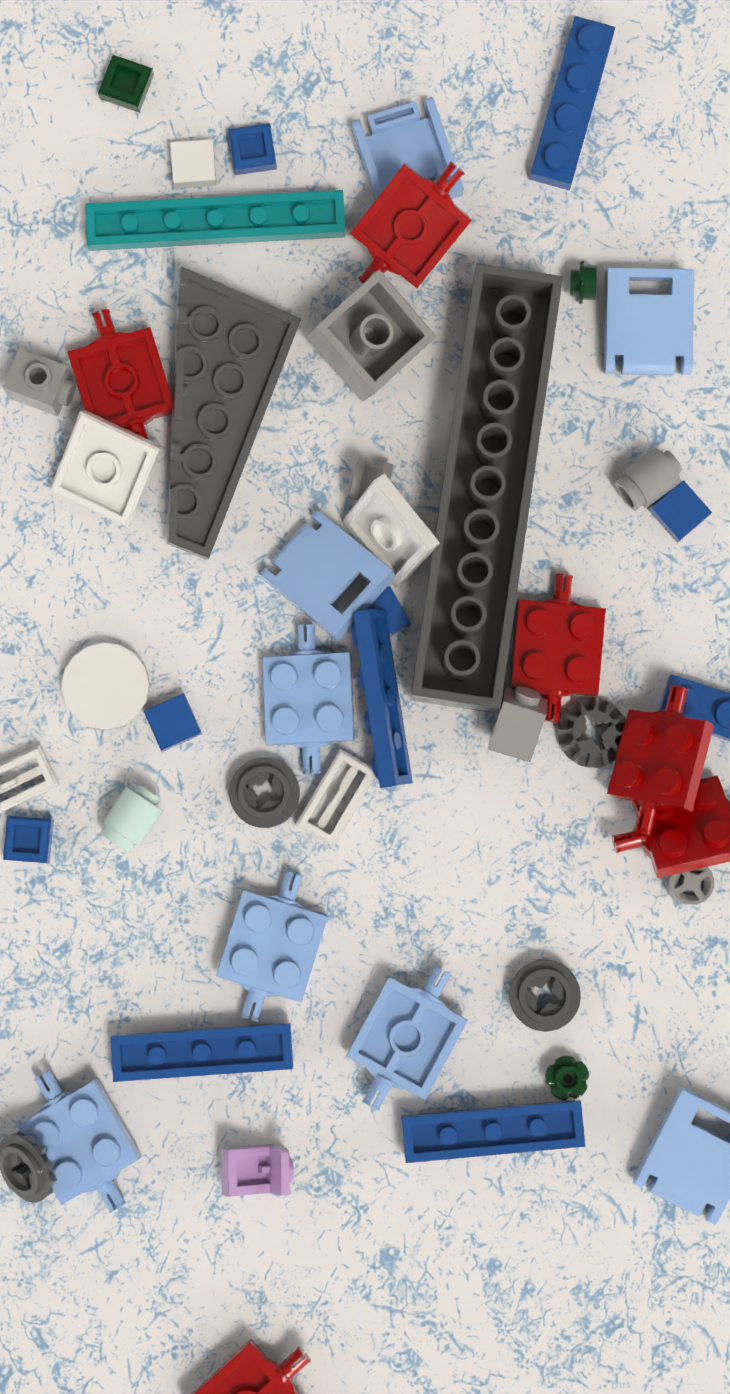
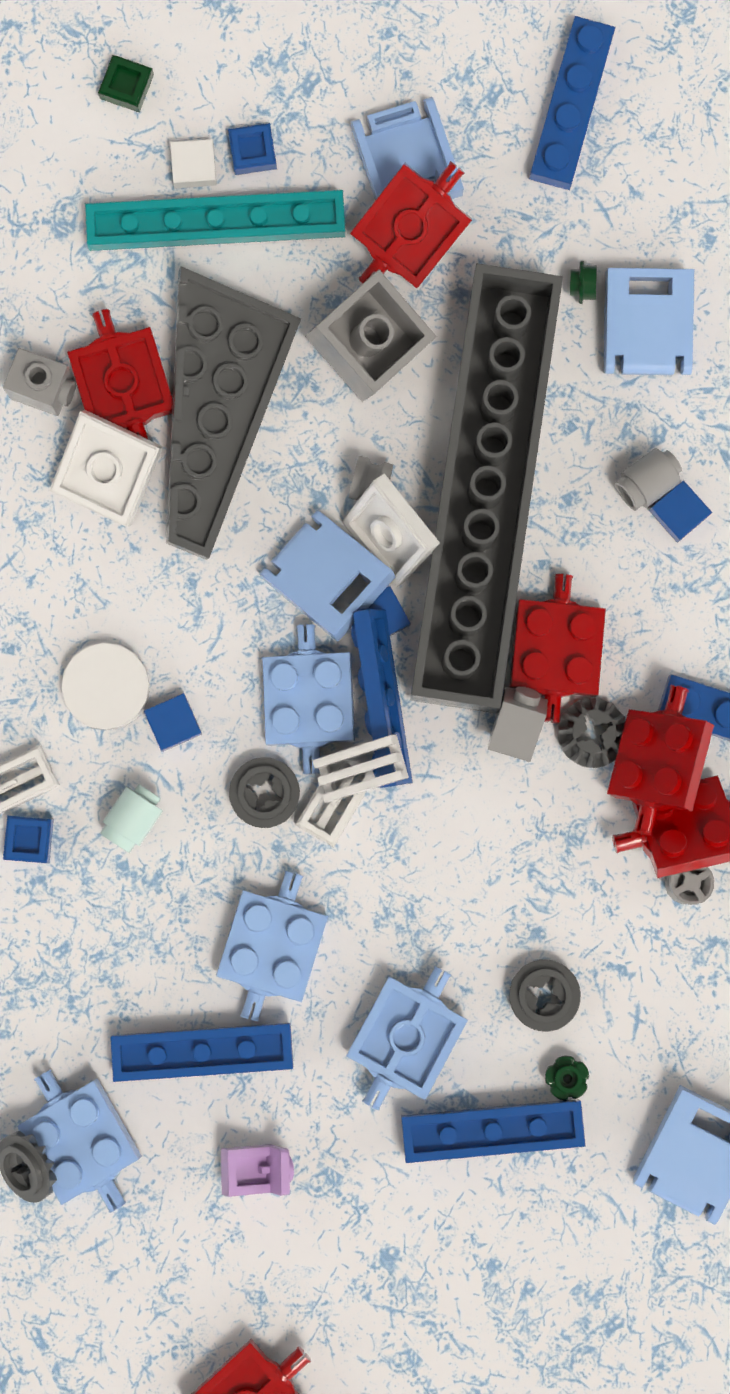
(328, 778): none -> white tile

